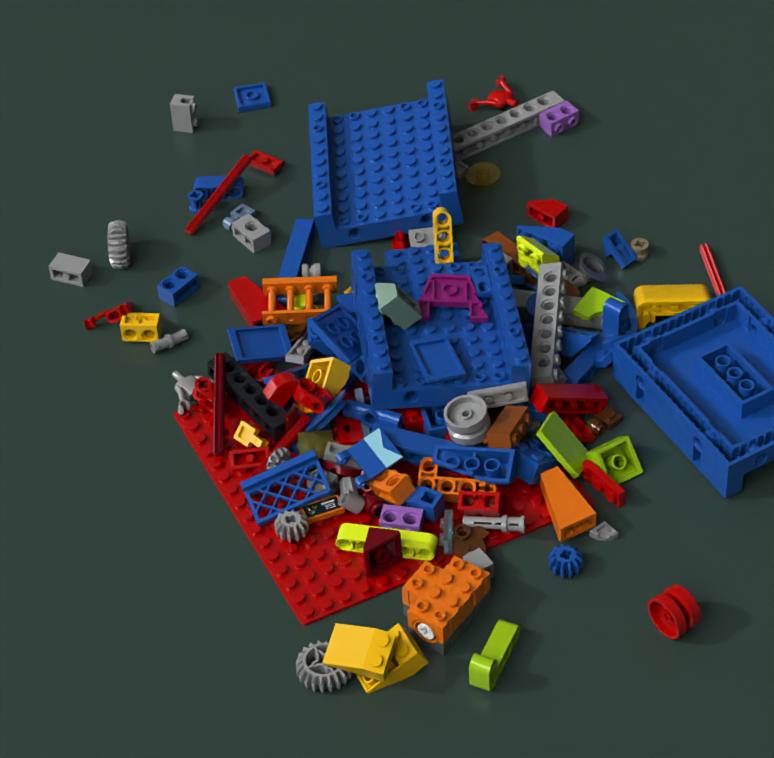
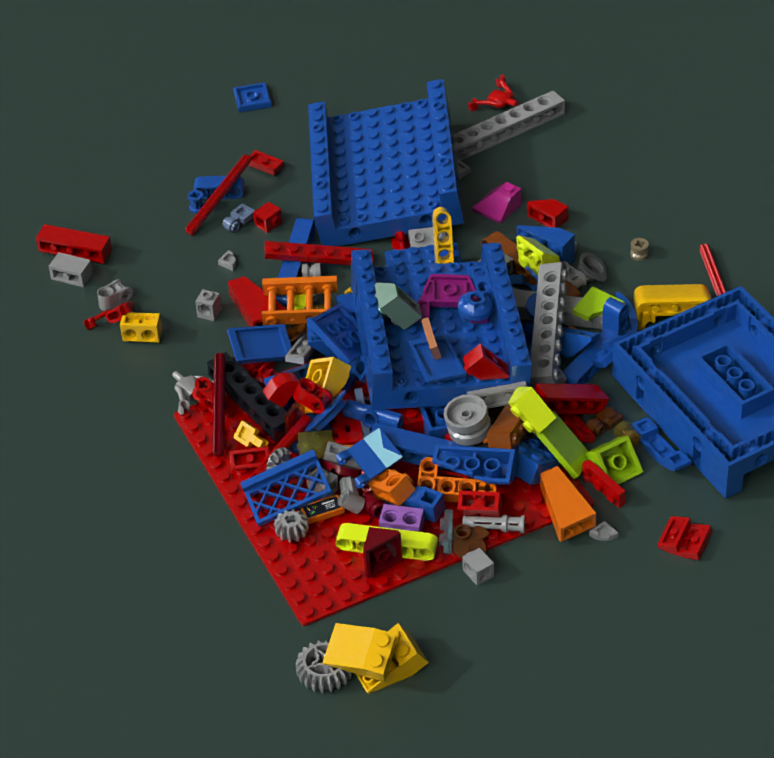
(74, 242): none -> red brick
(112, 295): none -> light grey piece
(119, 244): light grey gear -> none
(168, 341): light grey pin -> none
(178, 286): blue brick -> none
(184, 113): light grey brick -> none
(208, 305): none -> light grey brick
(228, 261): none -> light grey tile
(251, 233): light grey brick -> none
(268, 217): none -> red brick
(309, 252): none -> red plate
(431, 338): none -> nougat tile
(444, 602): orange piece -> none
(475, 310): none -> blue piece
(482, 173): clear yellow dish -> none
(485, 364): none -> red slope
(487, 667): lime beam -> none
(499, 202): none -> dark pink slope
(531, 409): none -> neon yellow slope
(558, 118): medium lavender brick -> none
(565, 561): blue gear -> none
(617, 246): blue slope -> none
(625, 429): none -> clear yellow wheel
(659, 447): none -> blue slope
(674, 611): red wheel -> none
(684, 538): none -> red slope

